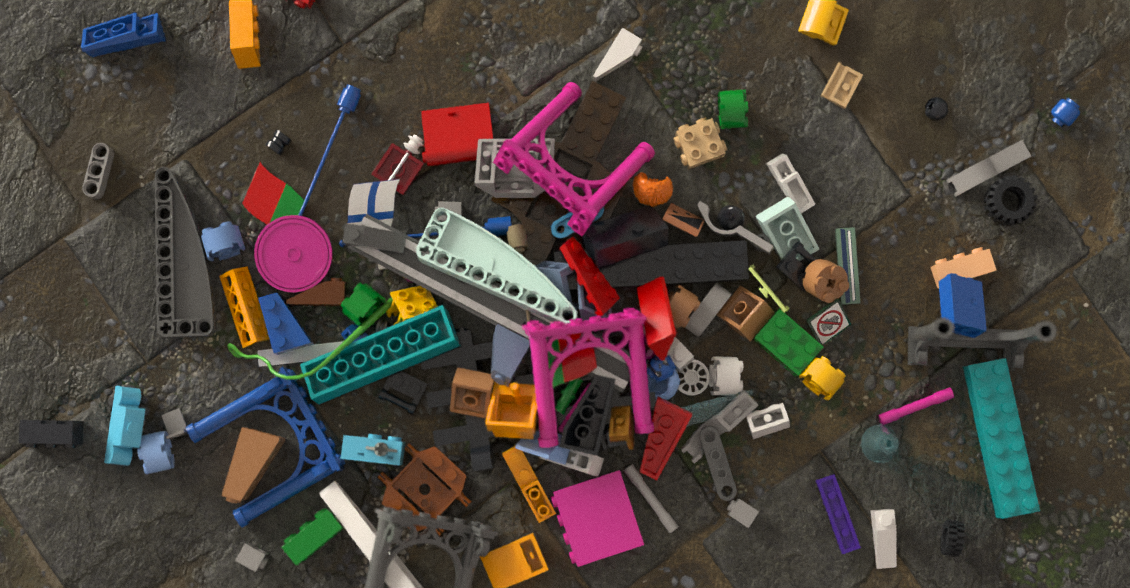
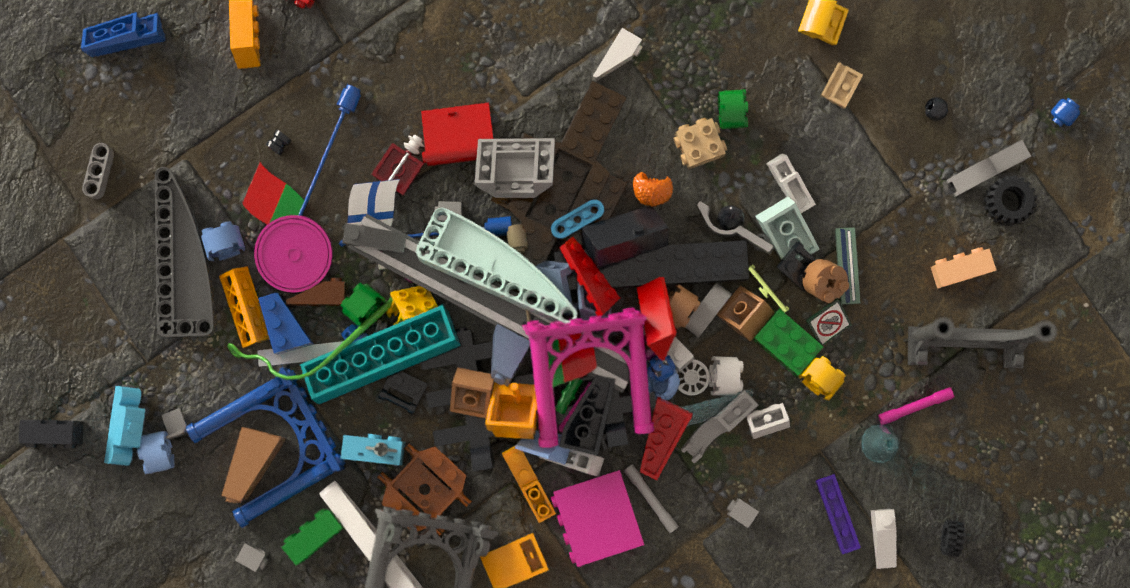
(553, 177): dark pink arch -> none
(622, 425): pearl gold panel -> none
(683, 220): nougat tile -> none
(718, 463): dark grey plate -> none
(963, 304): blue piece -> none
(1001, 438): teal brick -> none

